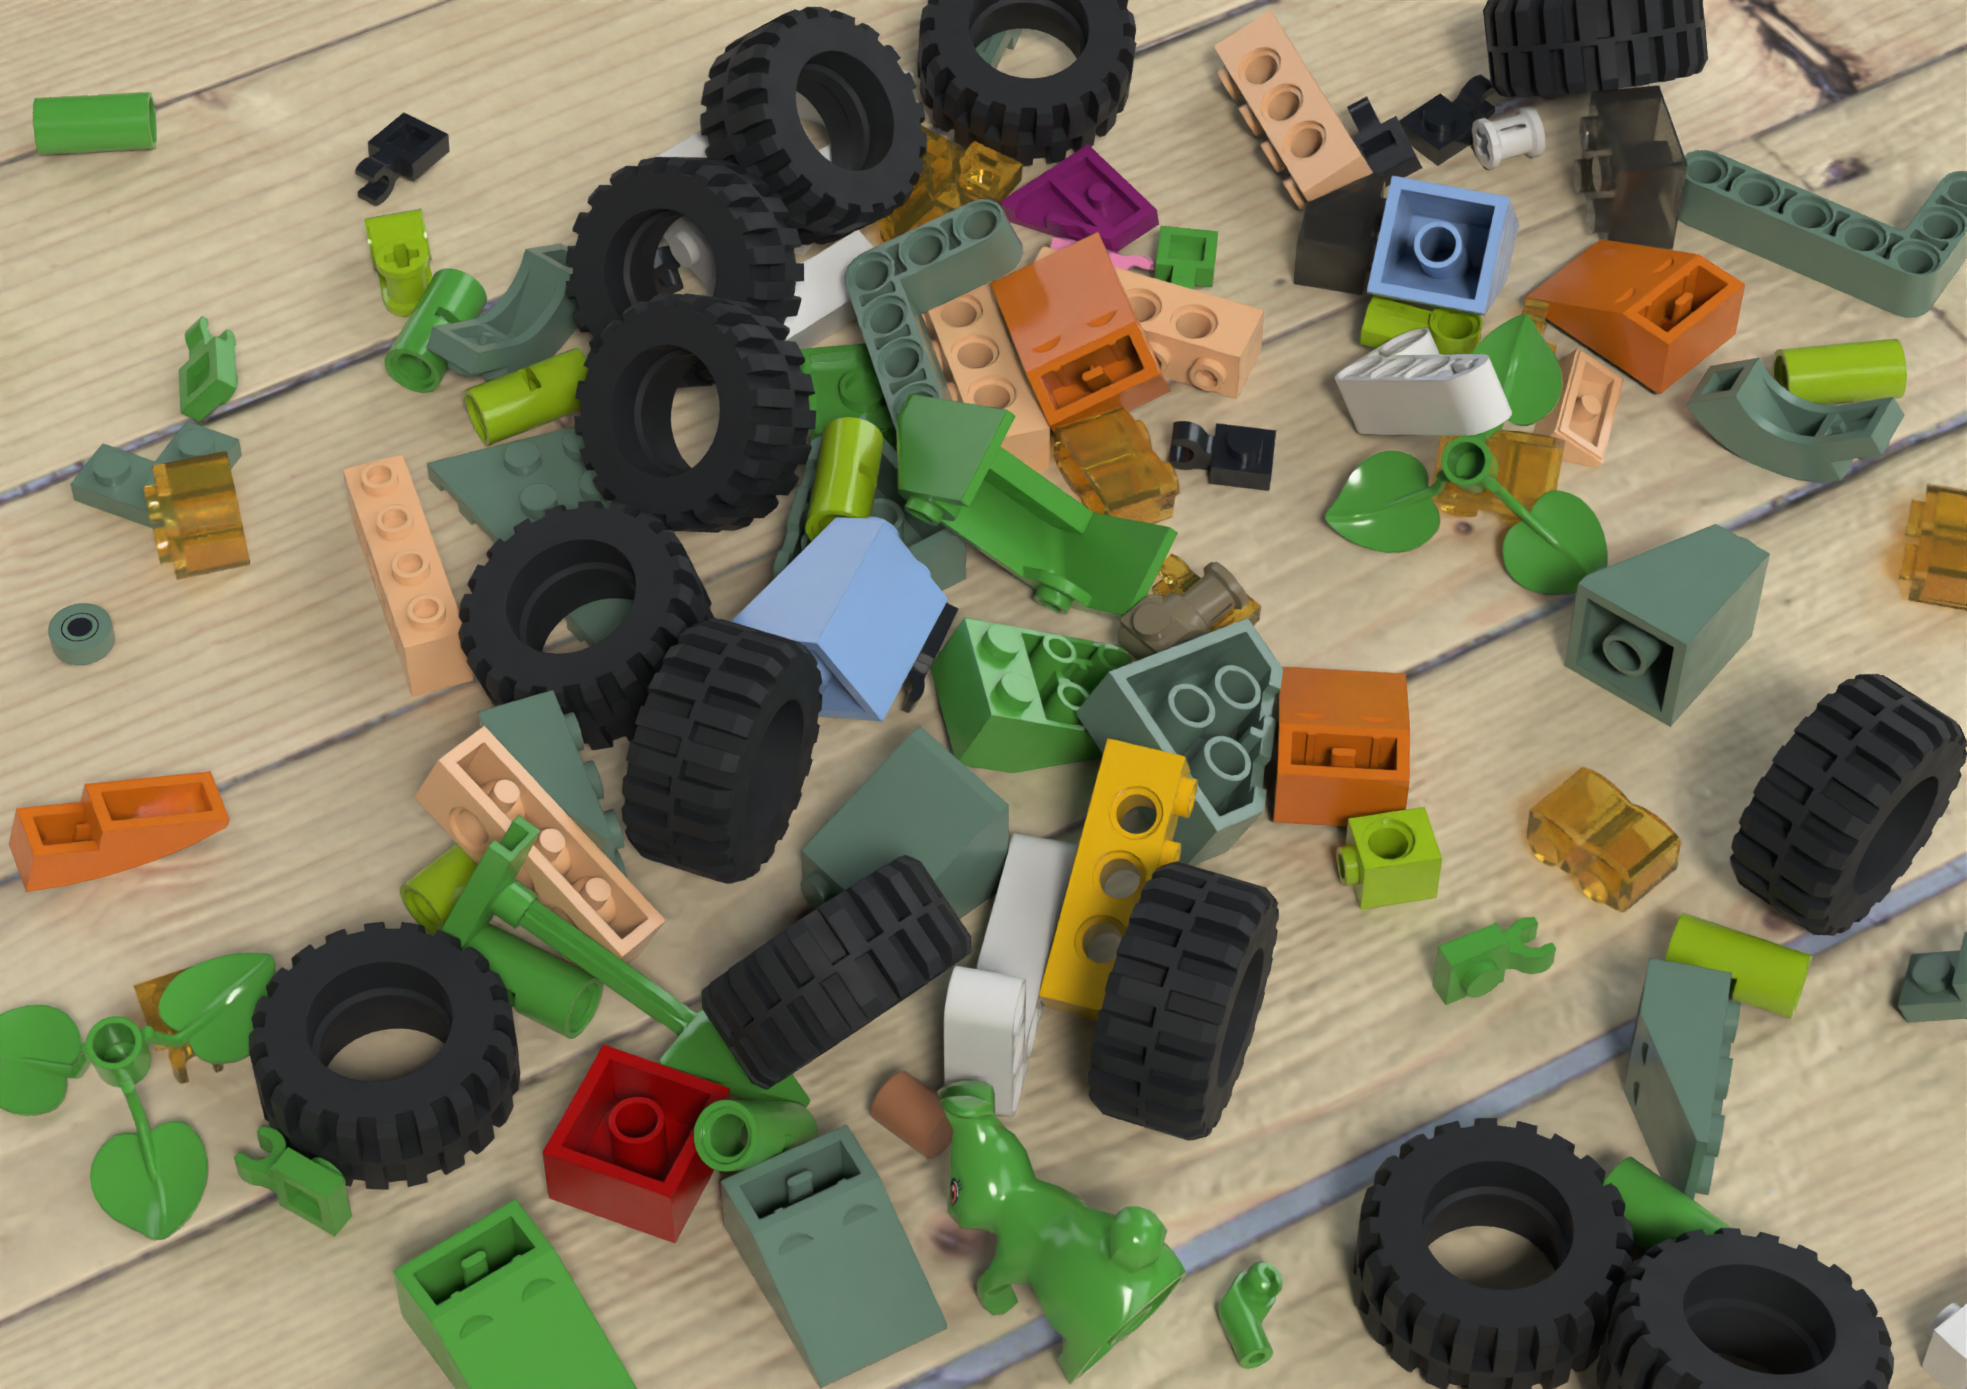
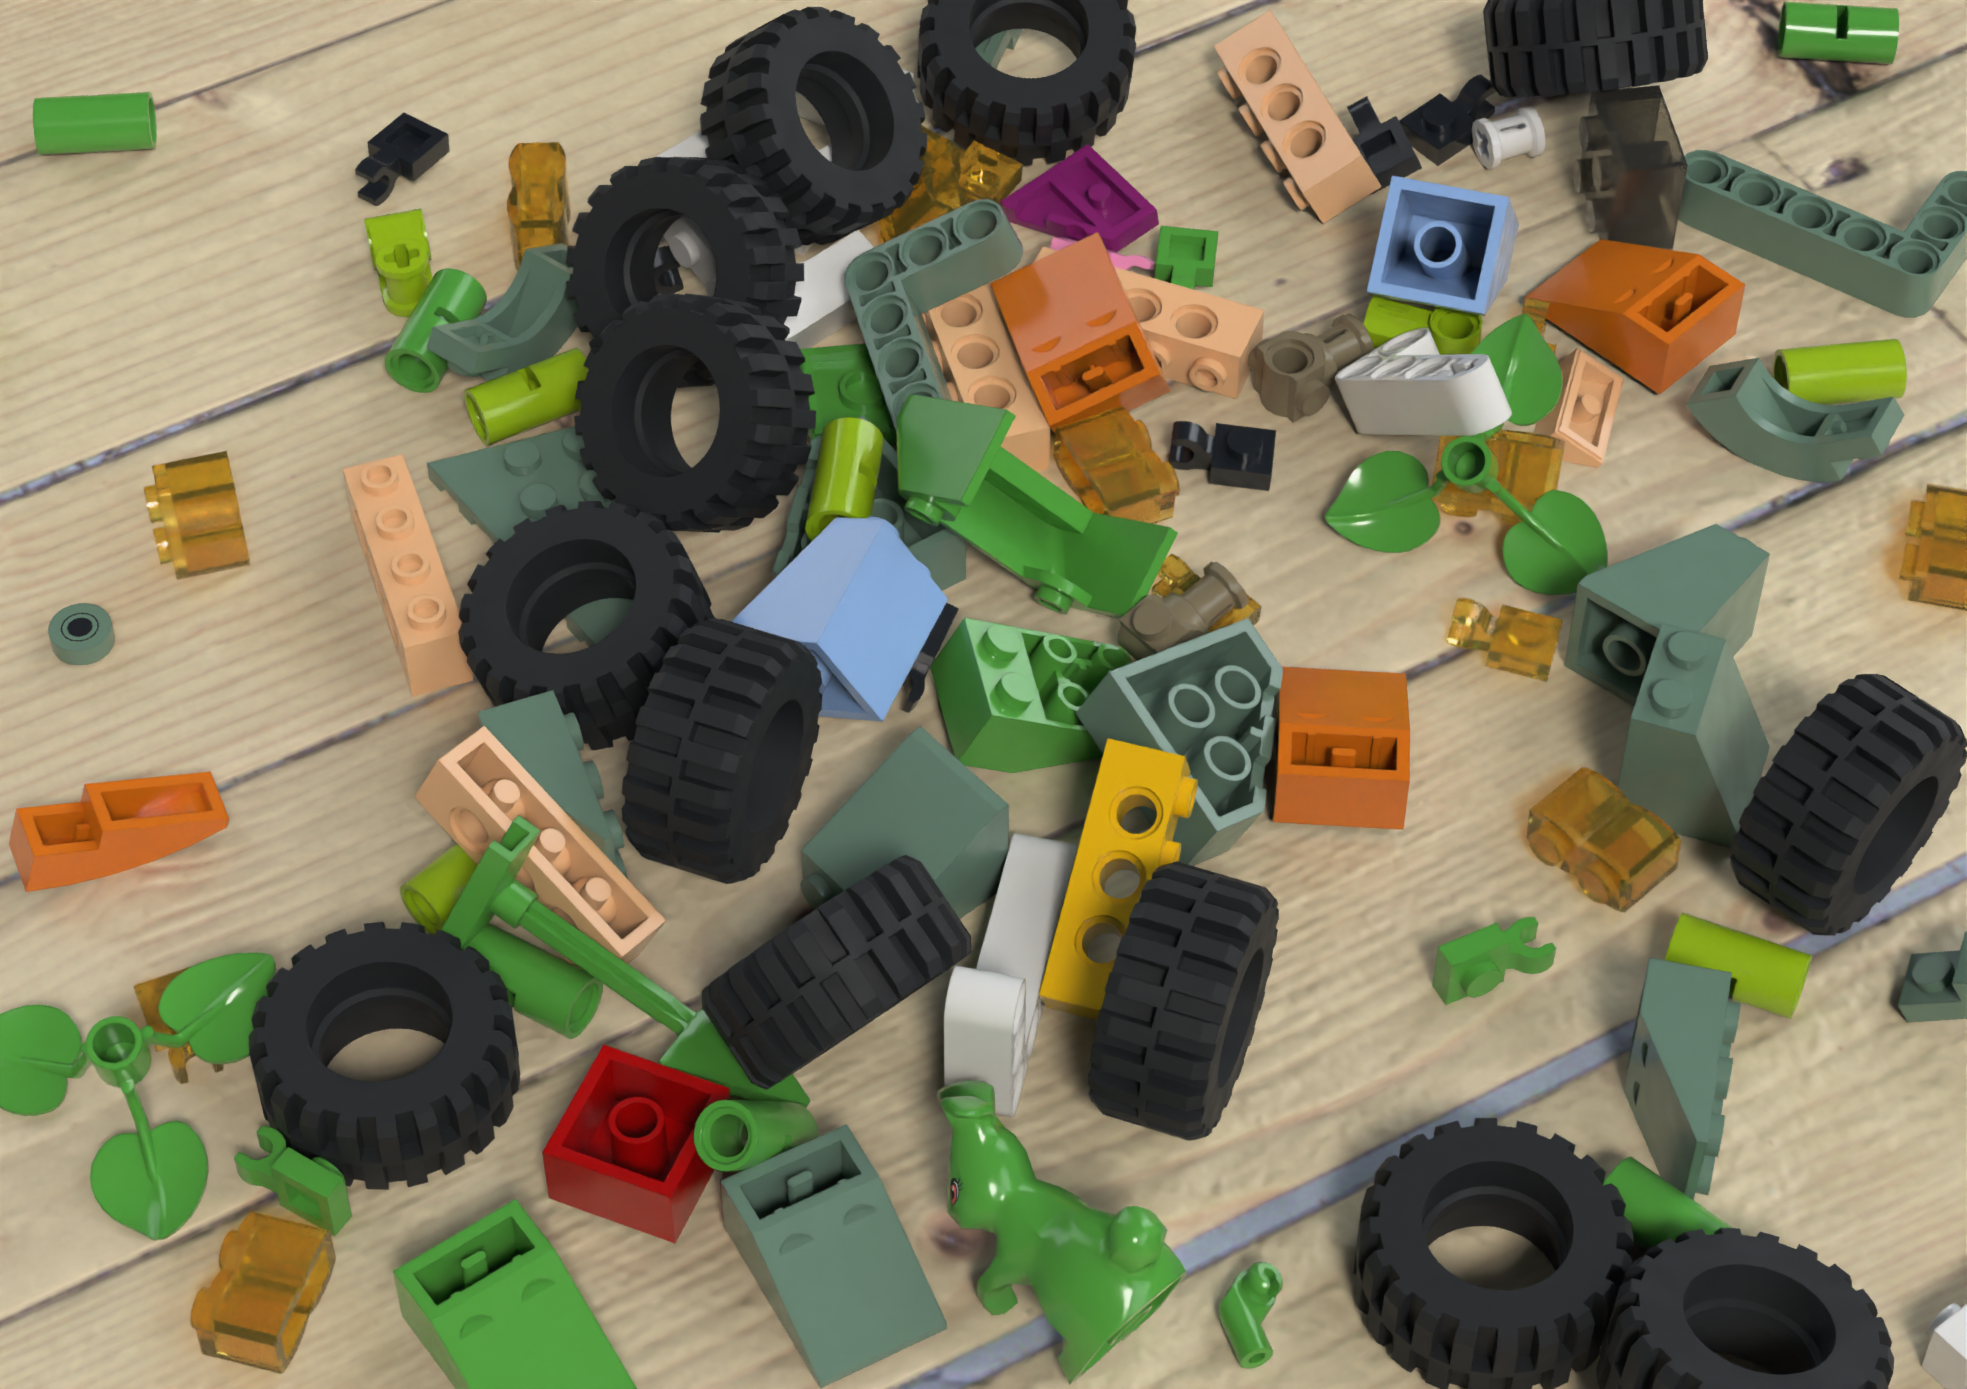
(116, 478): sand green plate -> none
(210, 372): bright green plate -> none
(264, 1291): none -> clear yellow brick
(538, 197): none -> clear yellow brick
(912, 1114): nougat piece -> none
(1299, 367): none -> dark tan connector
(1341, 236): clear smoke slope -> none
(1390, 858): lime brick -> none
(1516, 640): none -> clear yellow plate
(1693, 738): none -> sand green slope
(1838, 32): none -> bright green pin

